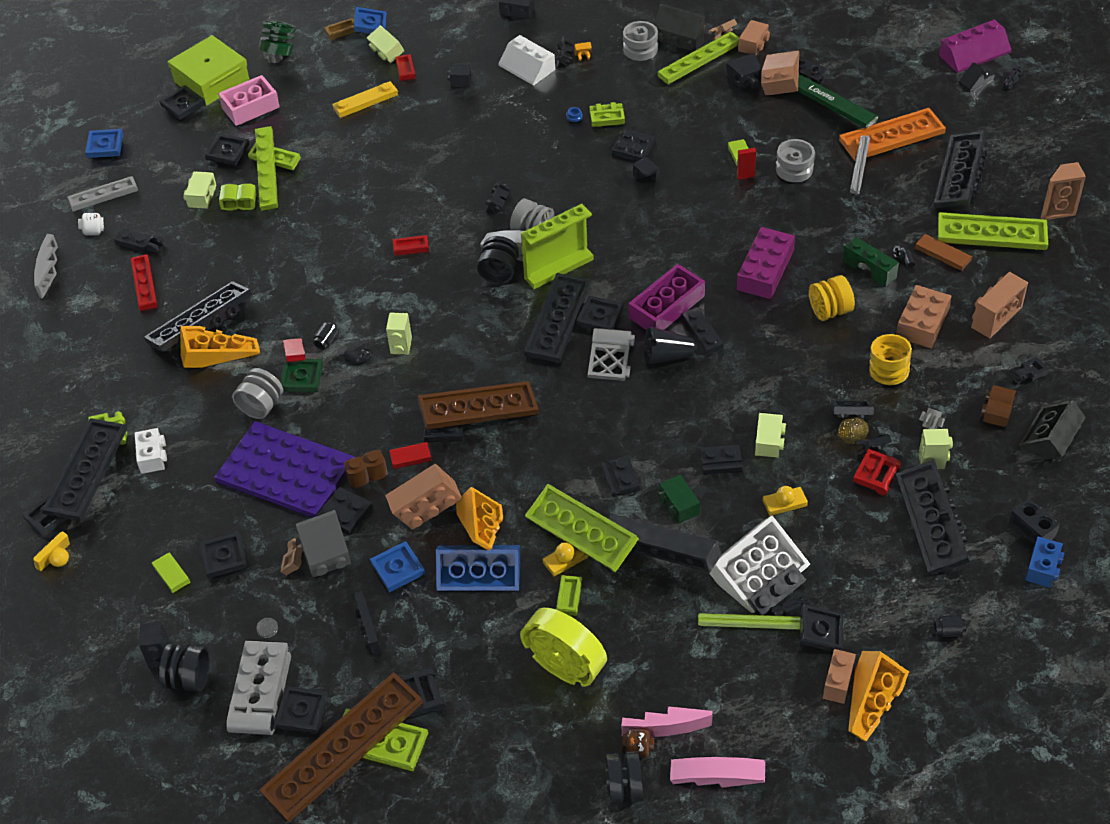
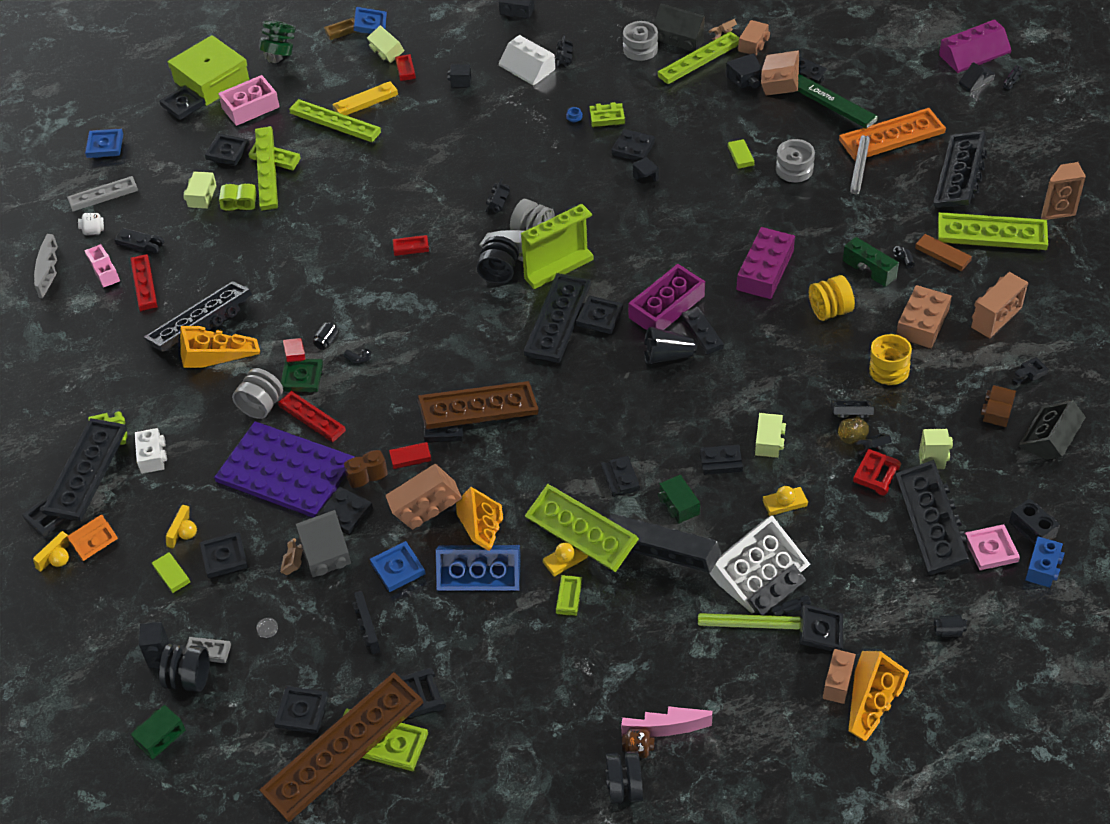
(92, 537): none -> orange plate
(102, 265): none -> bright pink slope
(158, 732): none -> dark green brick
(181, 527): none -> yellow tile
(217, 649): none -> light grey plate
(258, 688): light grey hinge -> none
(312, 416): none -> red tile
(335, 120): none -> lime plate
(399, 333): yellowish green brick -> none
(563, 646): neon yellow brick -> none
(583, 49): light orange tile -> none
(610, 342): light grey piece -> none
(721, 770): bright pink slope -> none
(746, 163): red tile -> none
(932, 419): light grey gear -> none
(992, 547): none -> bright pink plate

